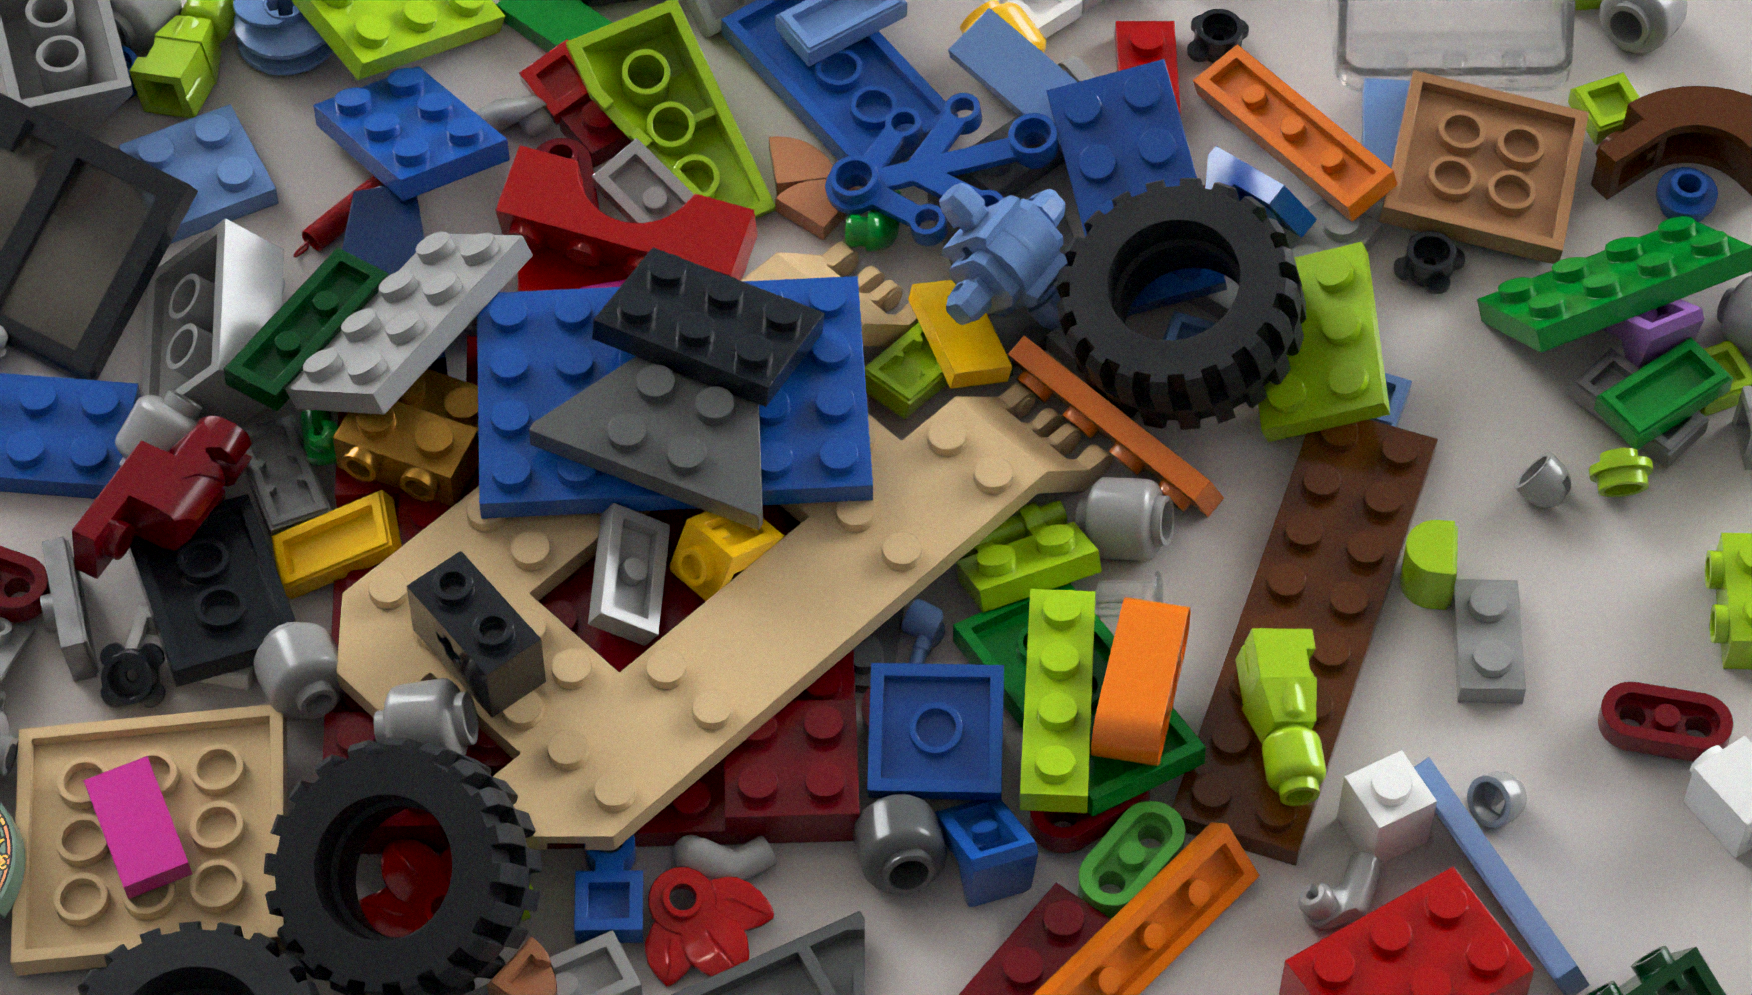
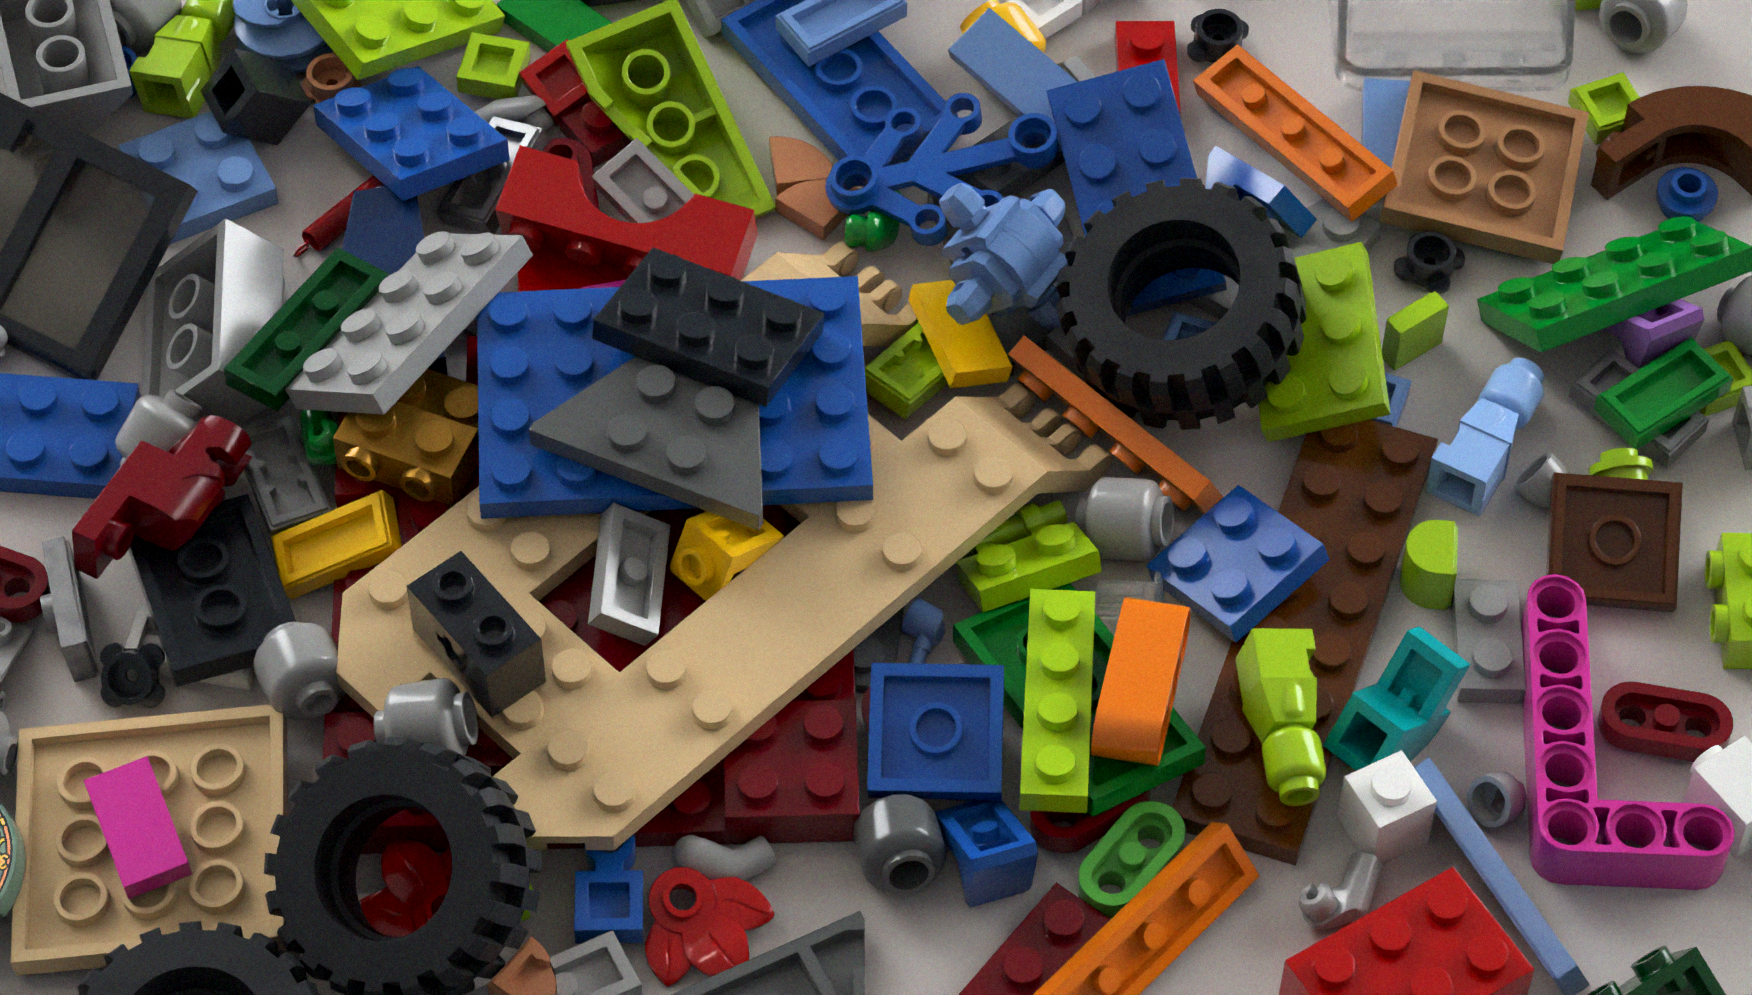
(255, 97): none -> black brick
(327, 77): none -> nougat plate
(473, 199): none -> flat silver plate
(492, 66): none -> lime plate
(1238, 563): none -> blue plate
(1402, 707): none -> teal brick
(1414, 330): none -> lime tile
(1480, 453): none -> light blue piece
(1569, 757): none -> dark pink beam
(1616, 539): none -> reddish brown tile

